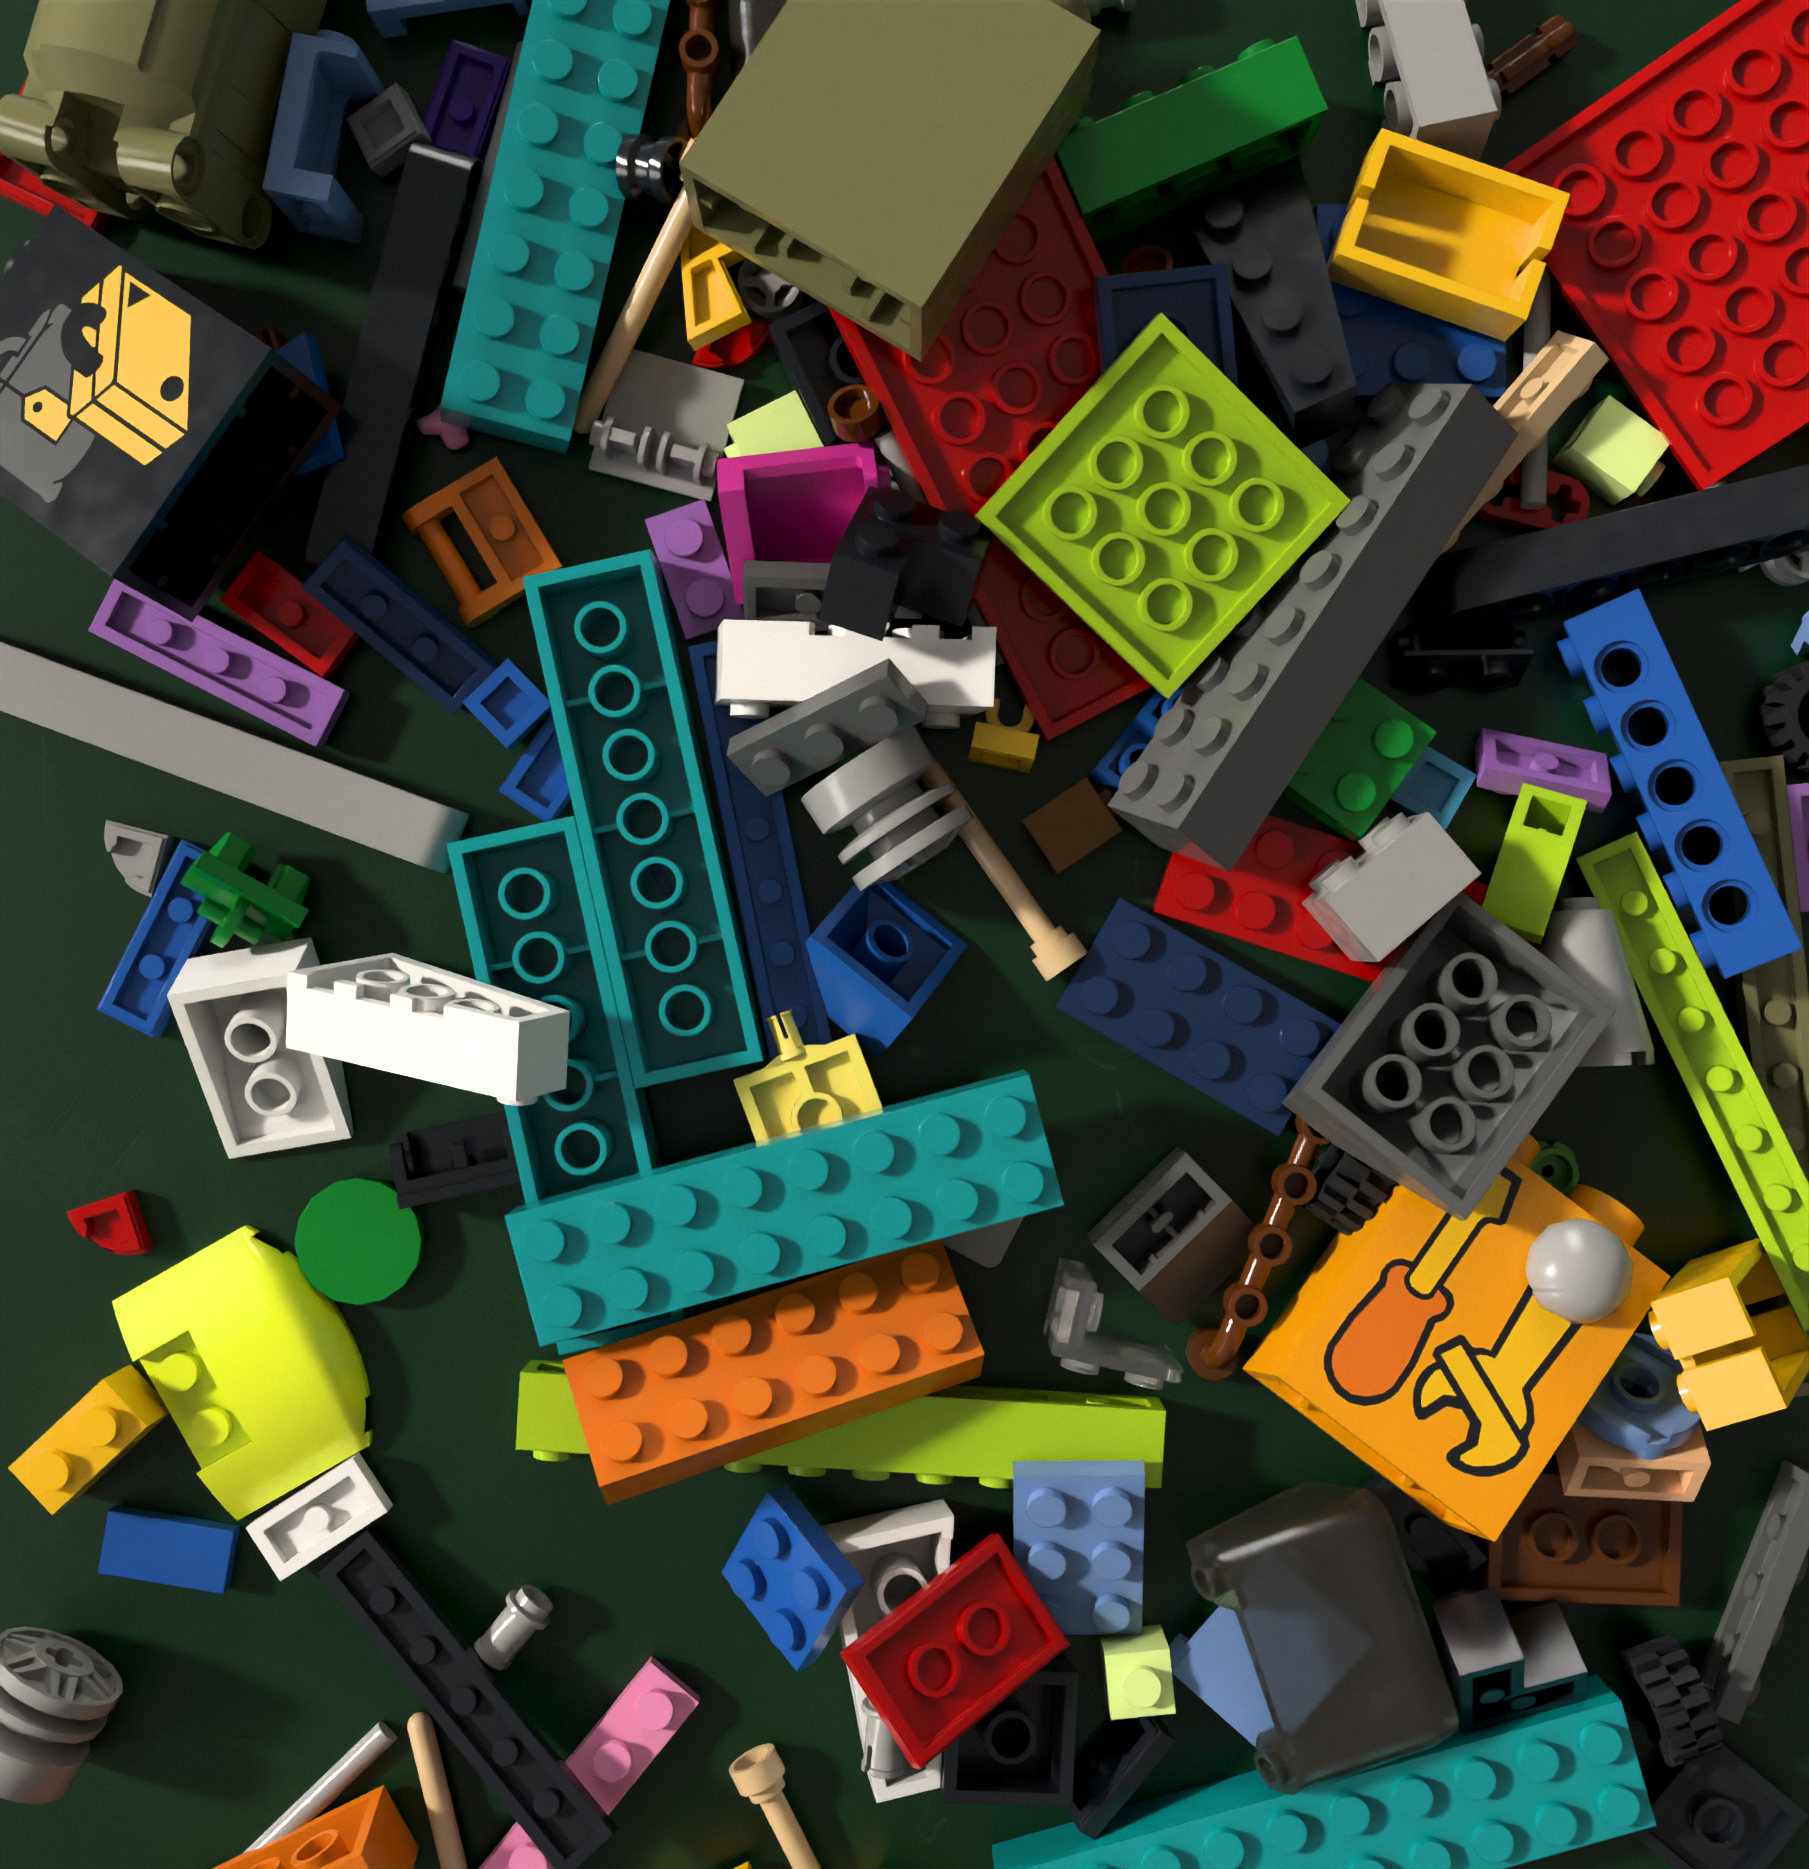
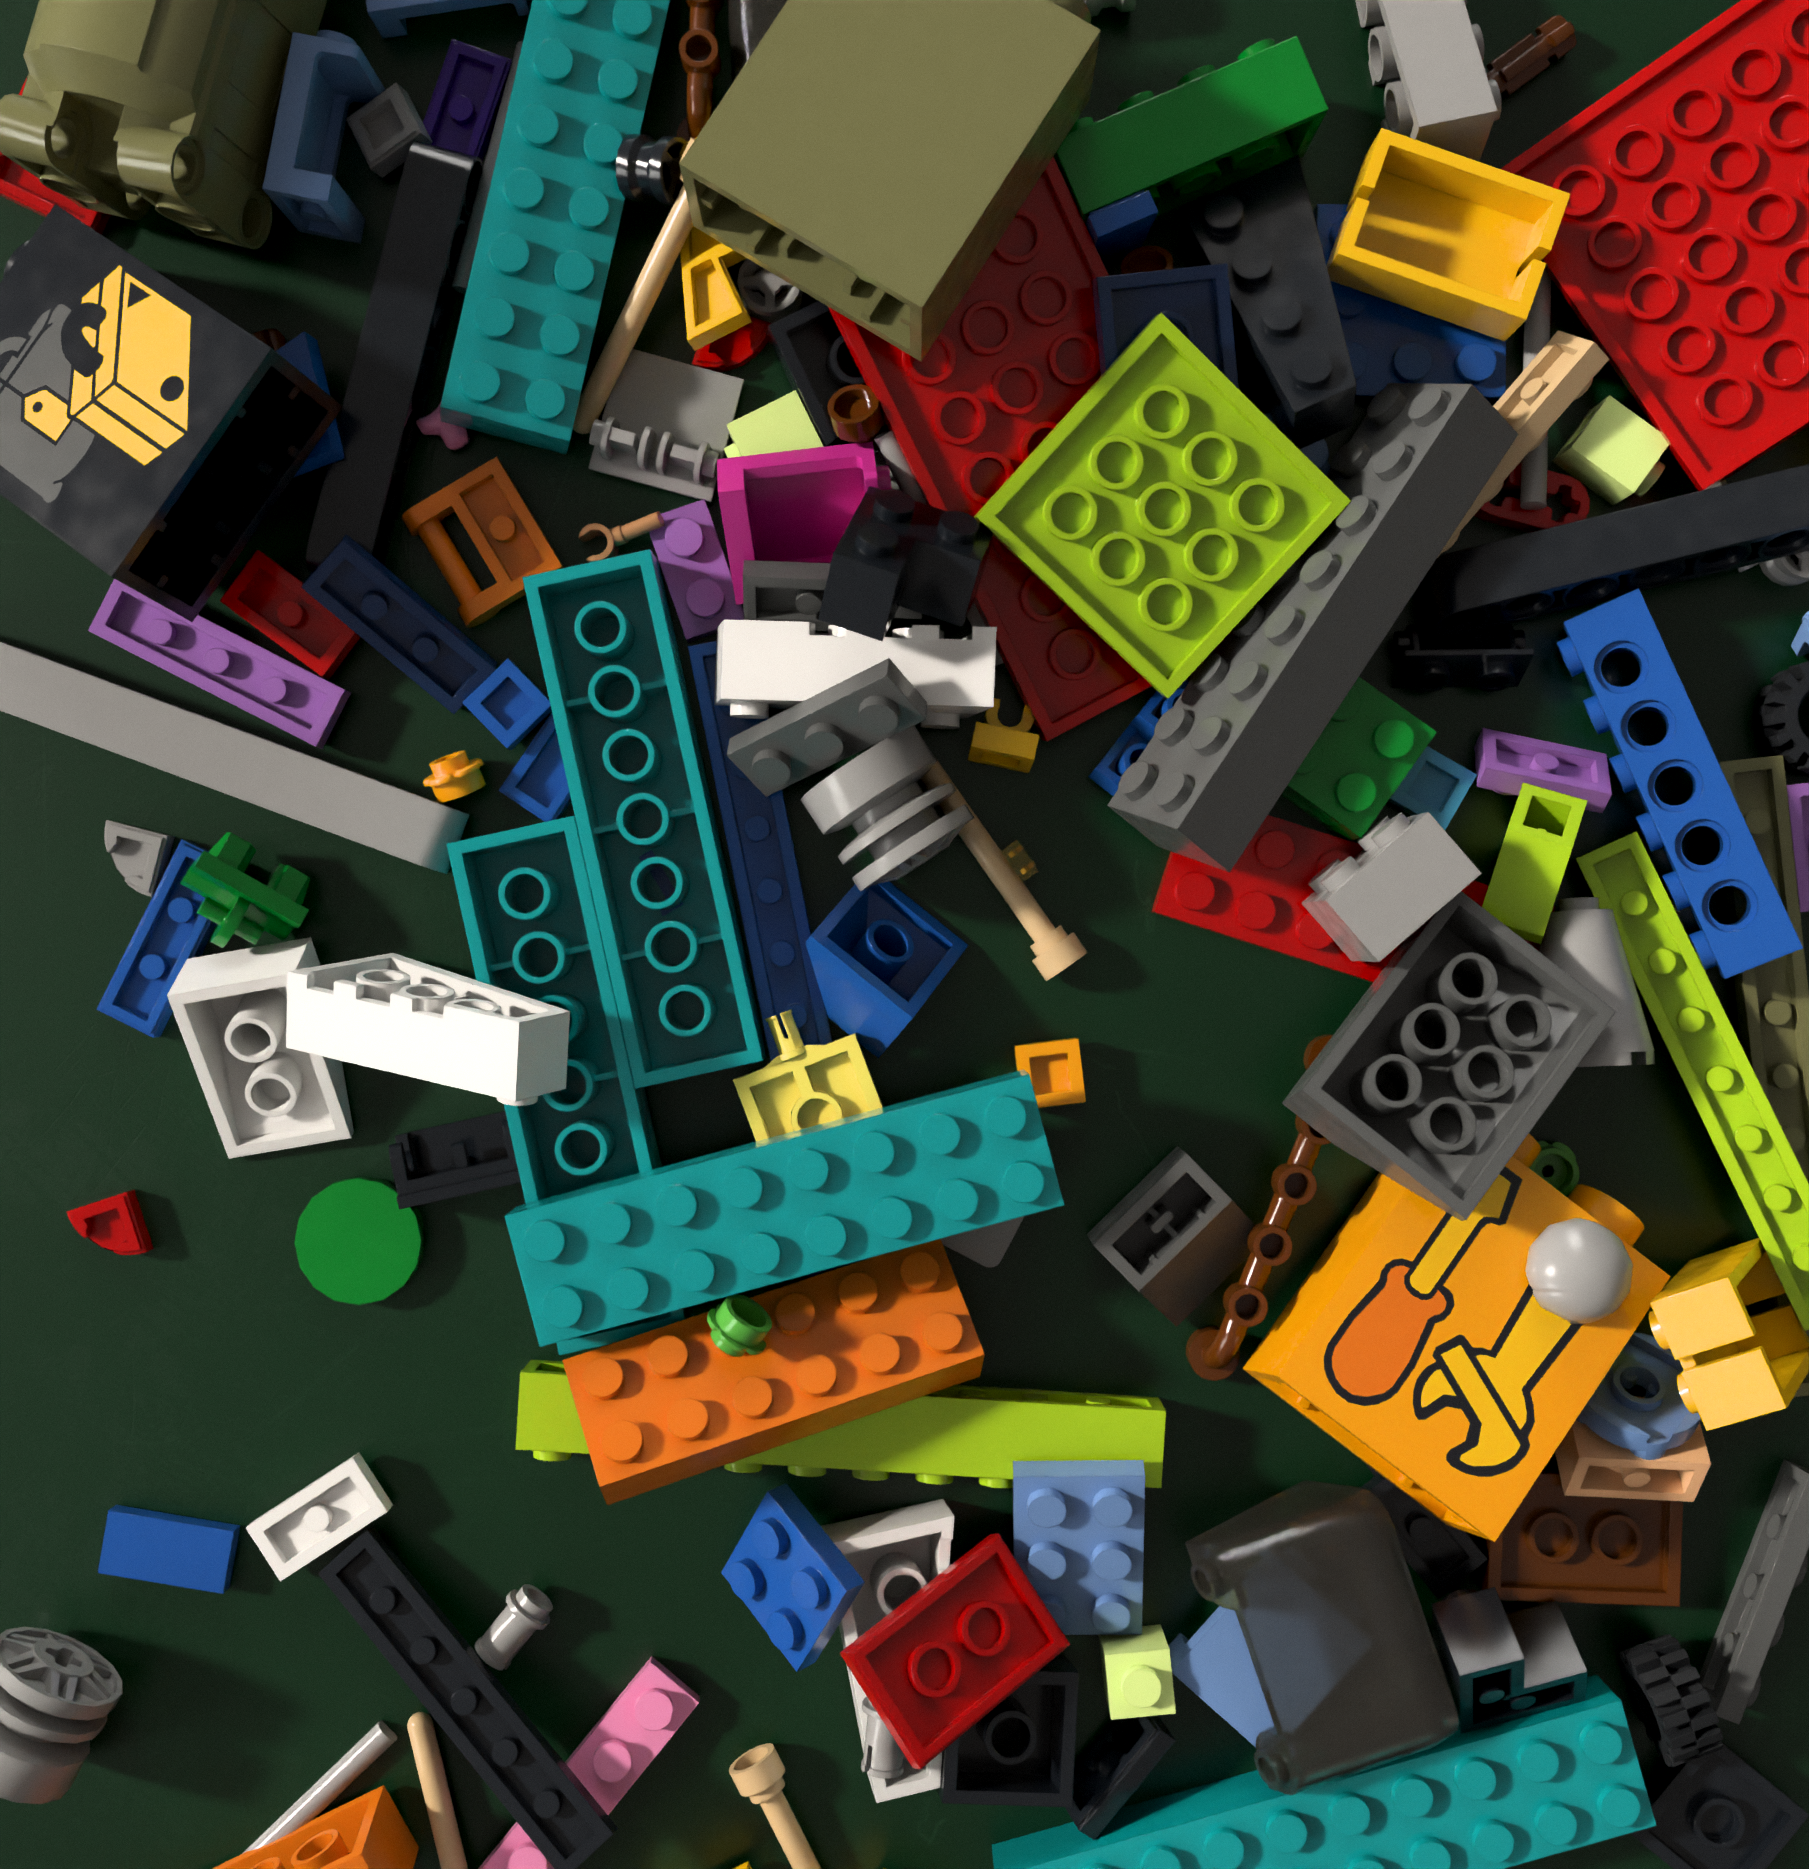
(90, 1439): yellow brick -> none
(250, 1368): neon yellow slope -> none
(454, 776): none -> light orange plate
(620, 534): none -> medium nougat hand
(739, 1326): none -> bright green plate
(1020, 860): none -> clear yellow piece
(1053, 1071): none -> light orange plate
(1072, 825): dark brown brick -> none
(1074, 1337): clear bracket -> none
(1121, 226): none -> blue tile
(1196, 1015): dark blue plate -> none
(1346, 1190): black tyre -> none

